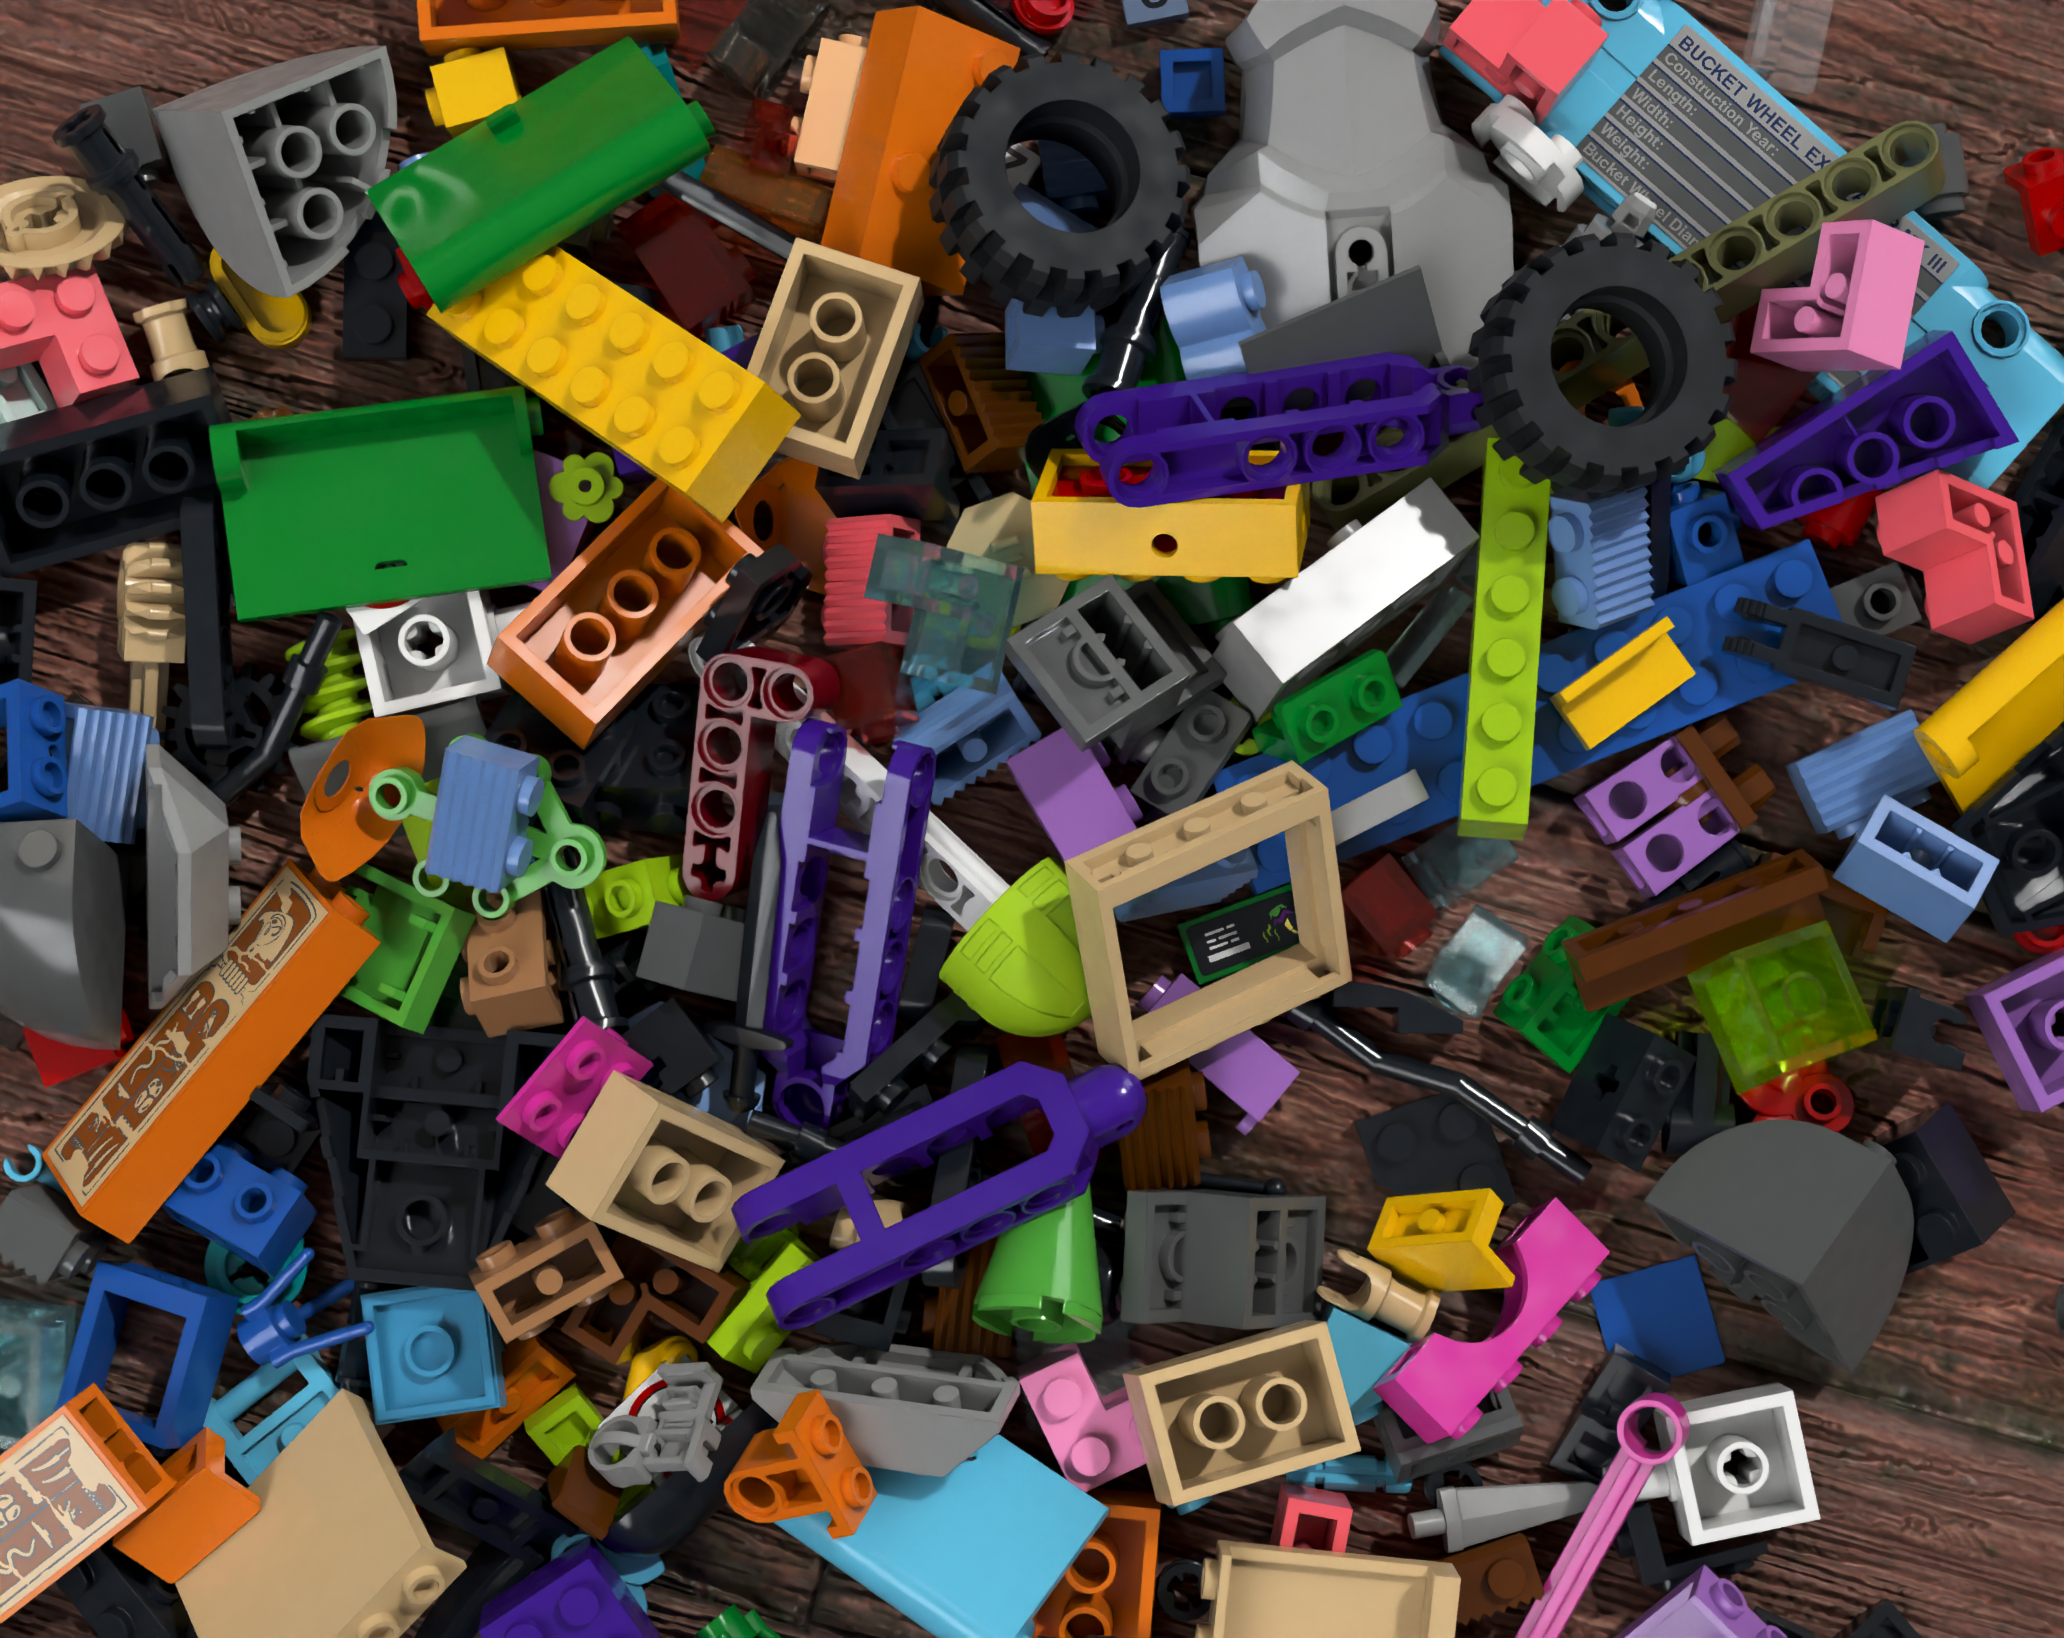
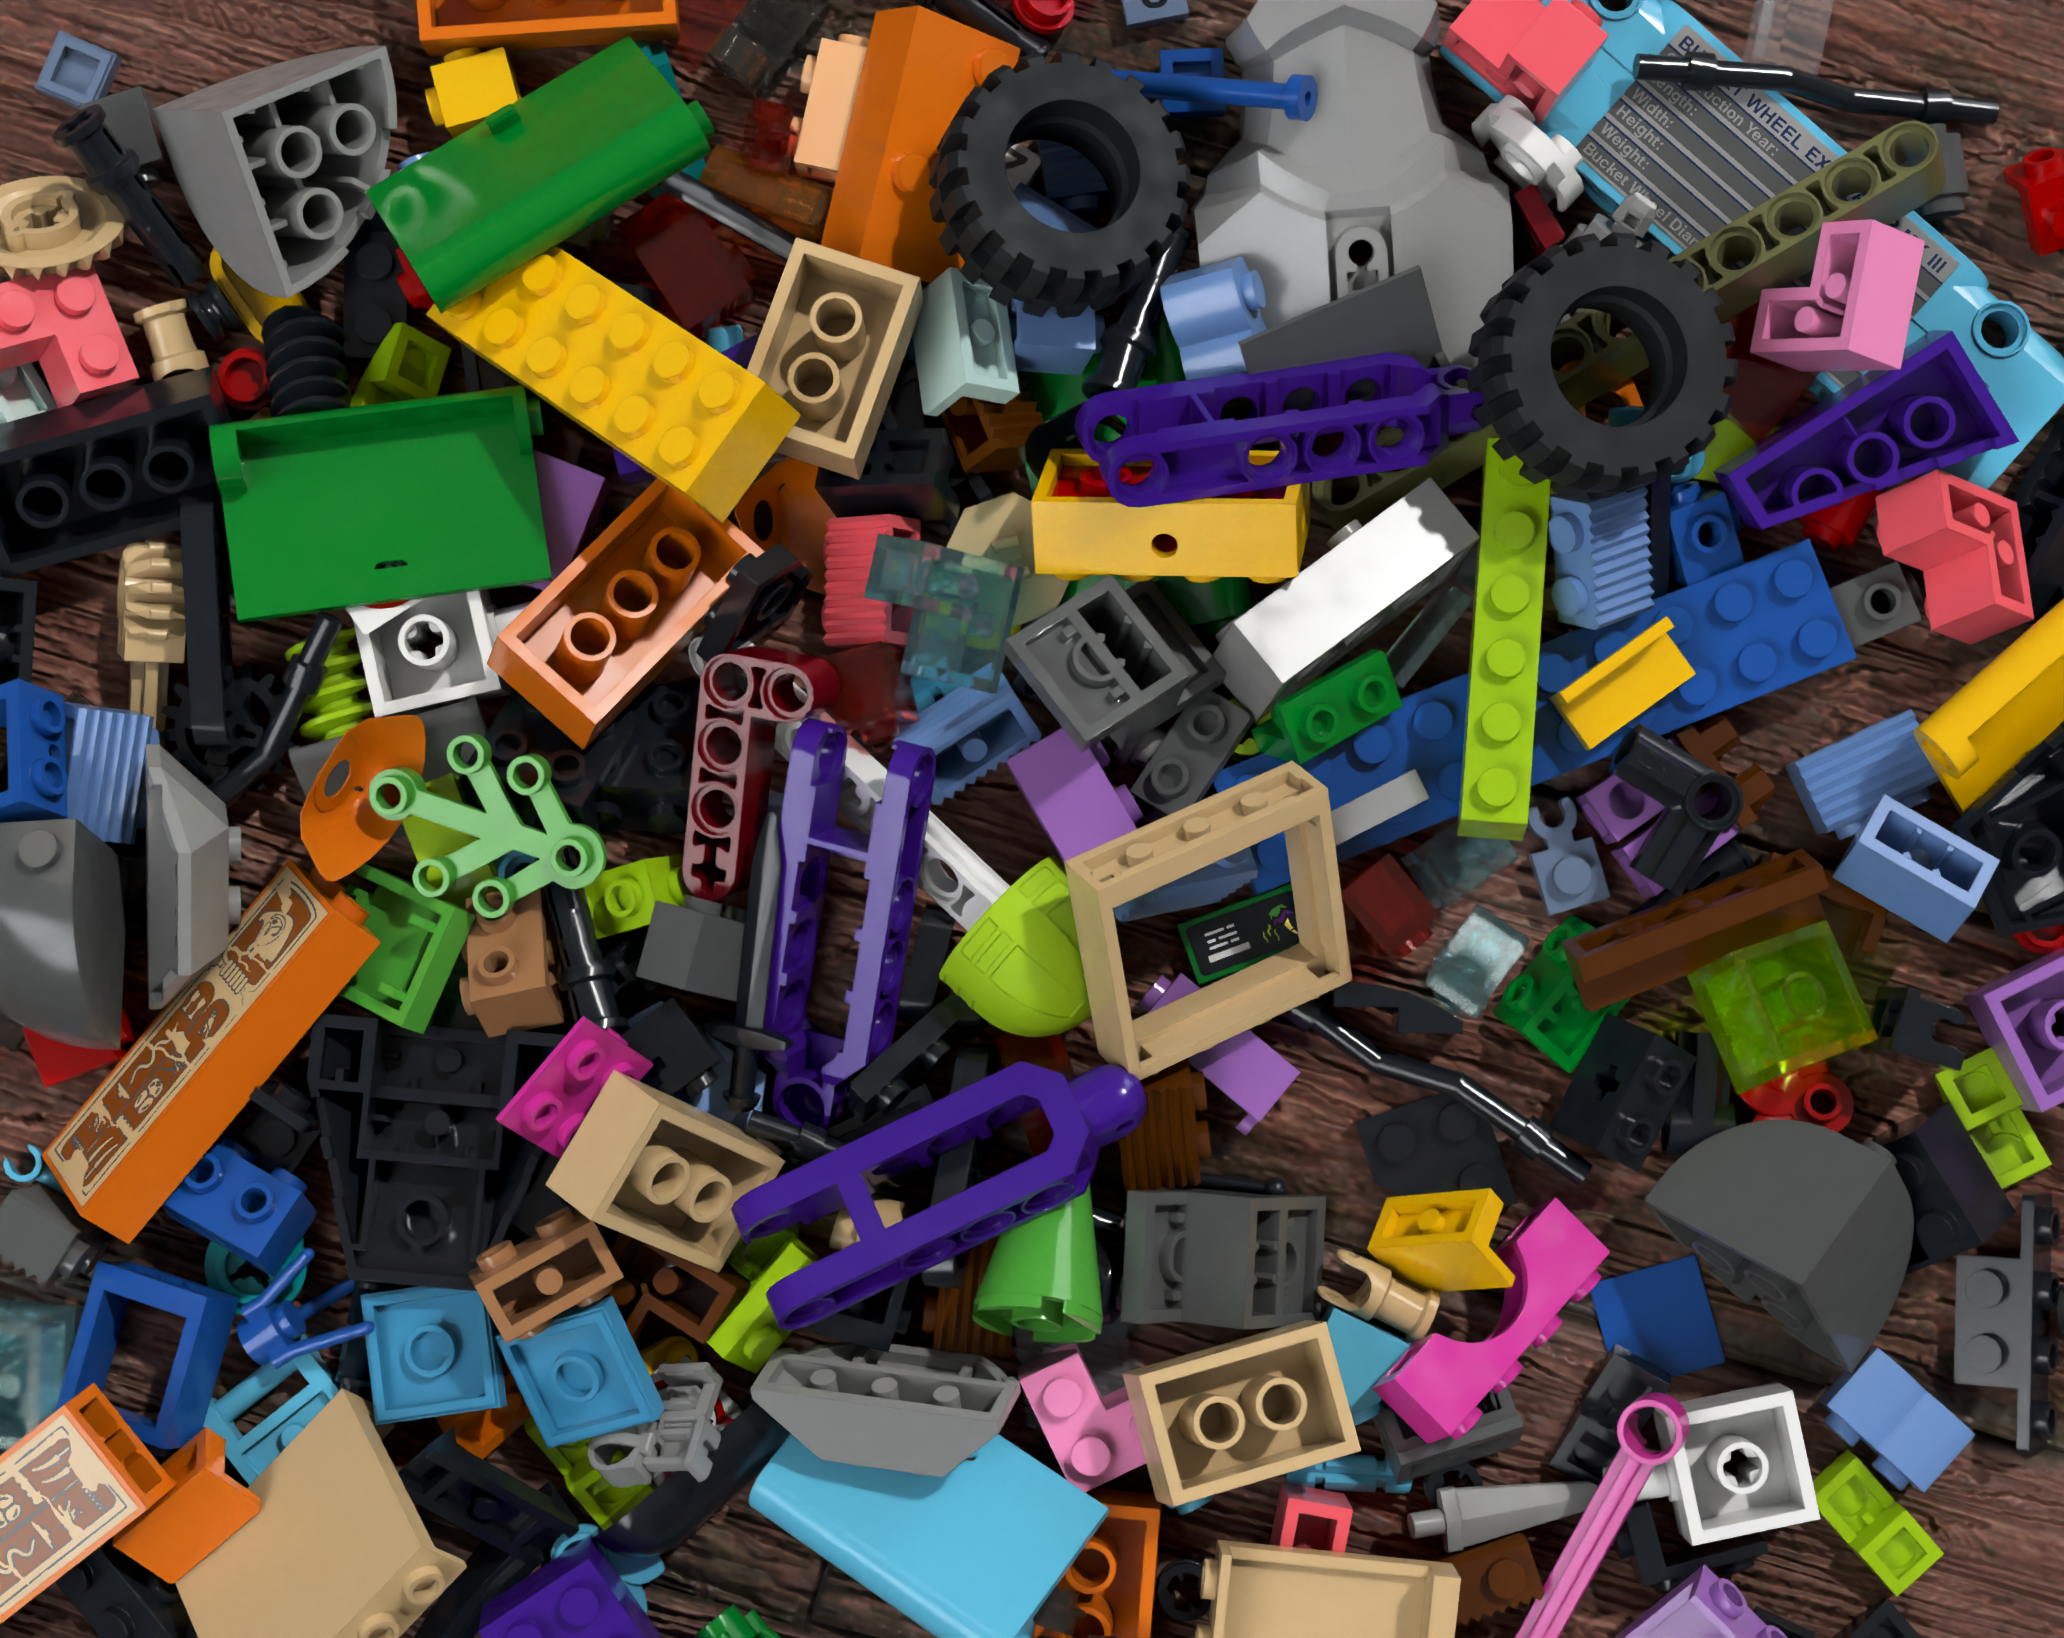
(77, 71): none -> sand blue tile
(244, 380): none -> red plate
(304, 362): none -> black piece
(403, 368): none -> lime slope
(484, 814): medium blue brick -> none
(583, 1375): none -> dark azure tile
(583, 1493): reddish brown slope -> none
(598, 502): lime plant -> none
(802, 1471): orange pin -> none
(963, 345): none -> light aqua panel
(1059, 1611): none -> clear smoke plate
(1295, 97): none -> blue bar
(1535, 220): none -> dark red tile
(1567, 869): none -> sand blue plate
(1672, 779): none -> black piece
(1702, 71): none -> black bar
(1826, 653): black hinge -> none
(1874, 1523): none -> lime slope
(1896, 1420): none -> medium blue brick
(1993, 1117): none -> lime slope
(2006, 1321): none -> black bracket

